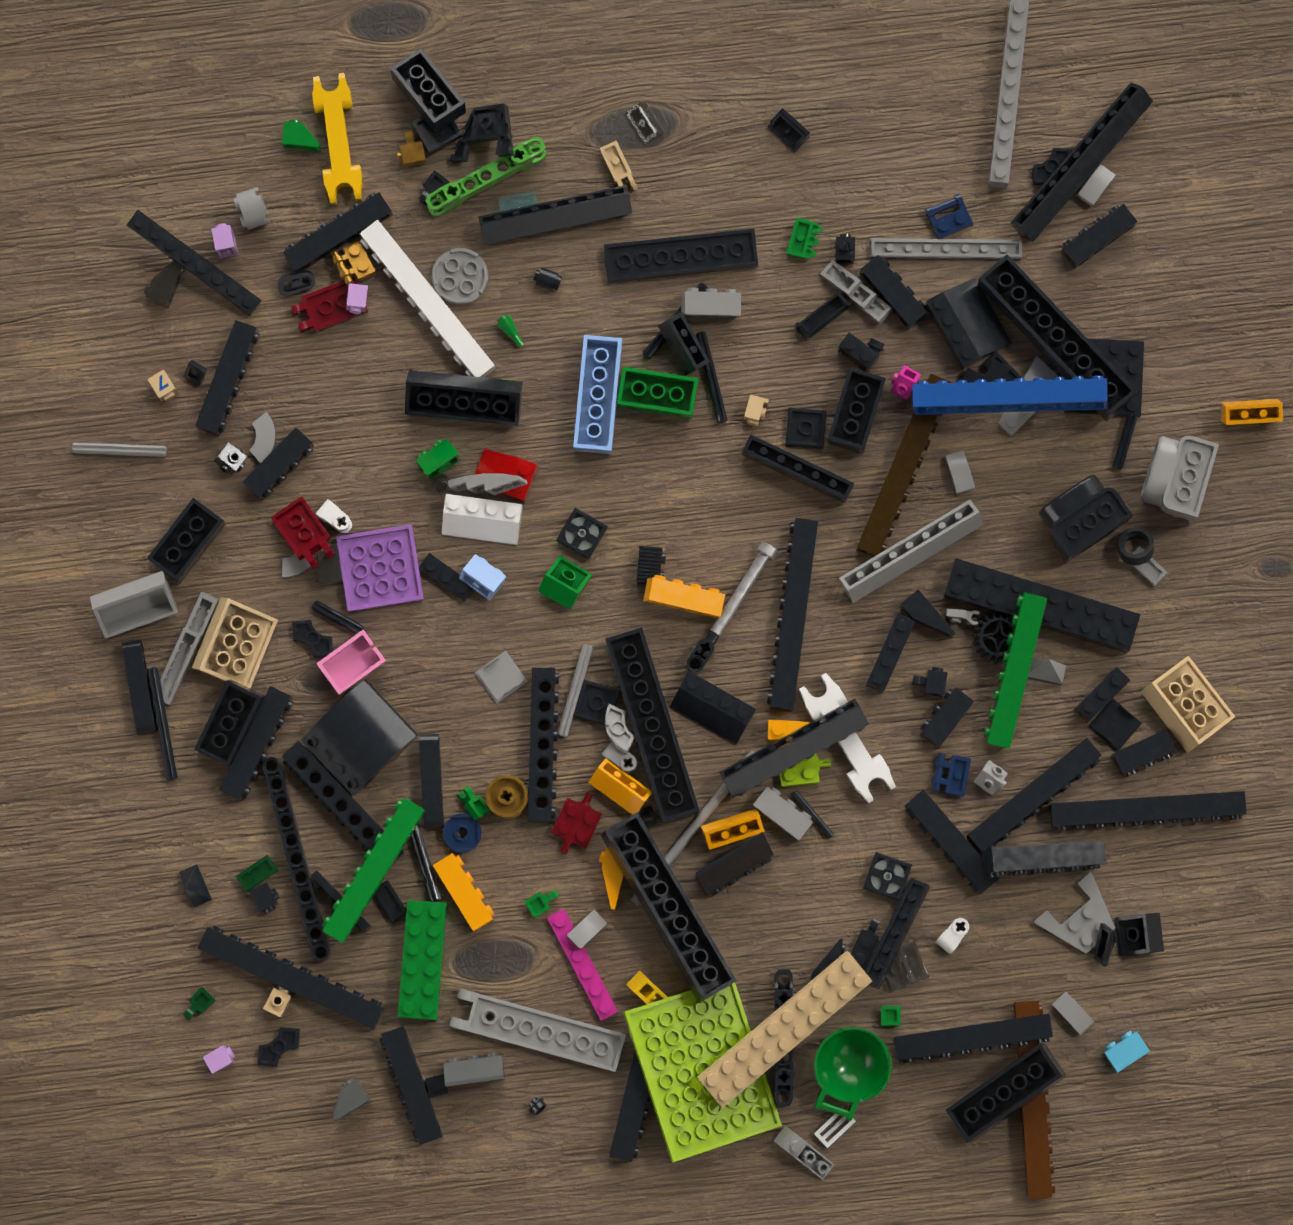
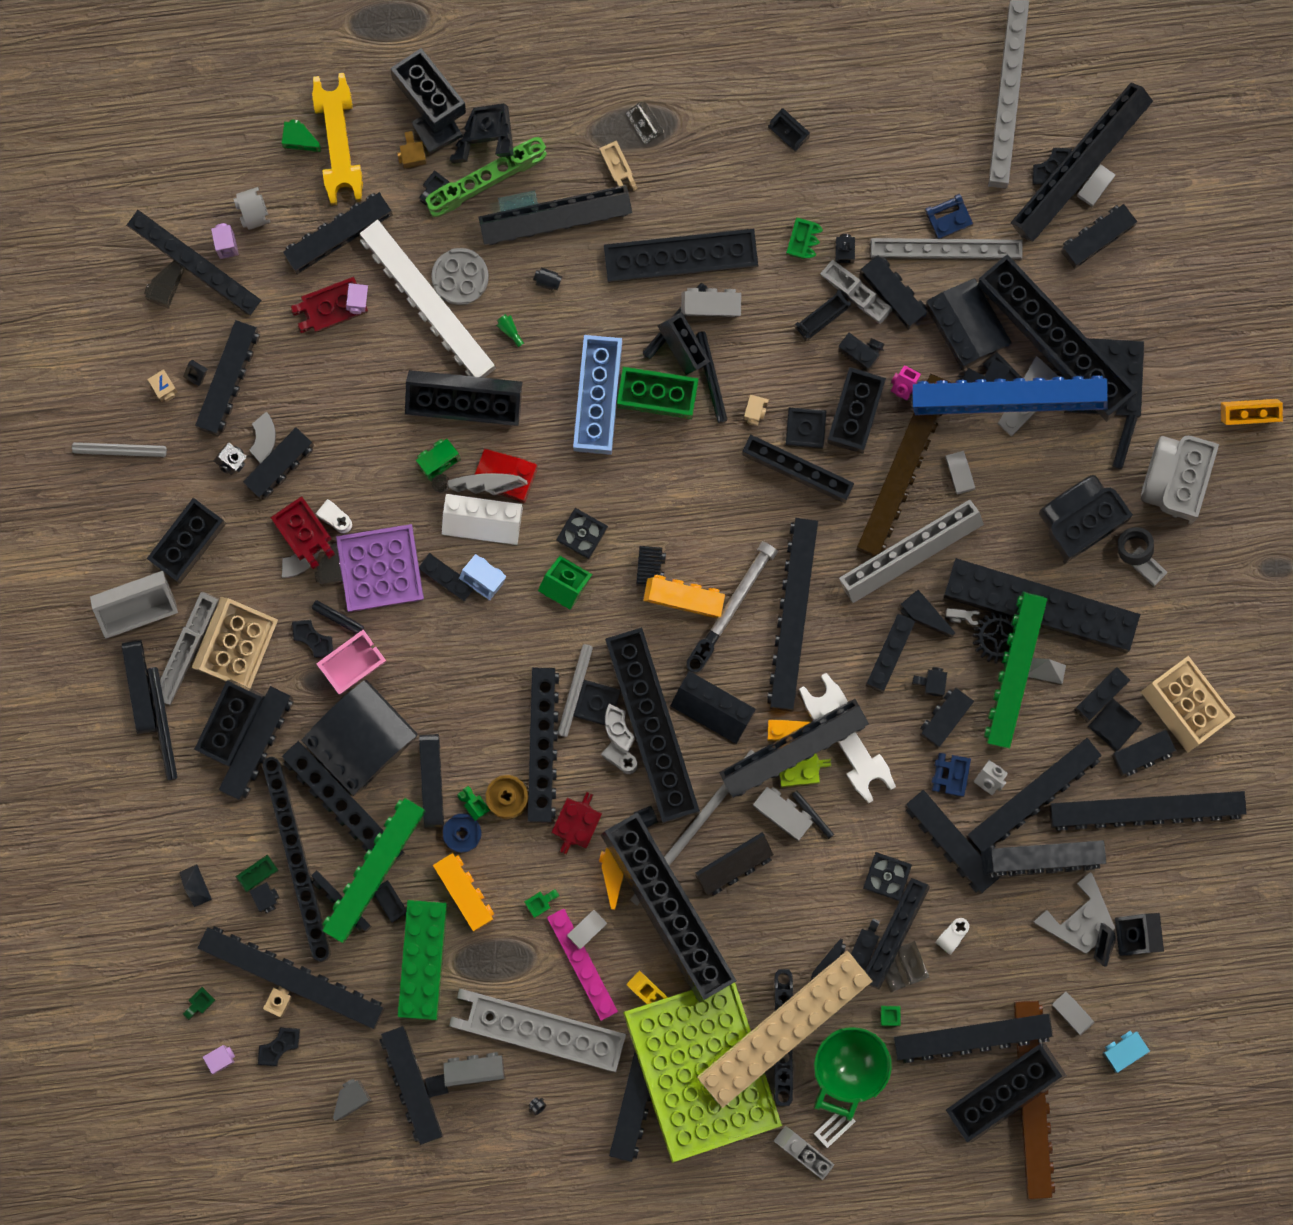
(297, 284): black plate -> none
(358, 260): pearl gold plate -> none
(425, 865): black axle -> none
(501, 677): light grey piece -> none
(620, 787): light orange brick -> none
(732, 829): light orange brick -> none

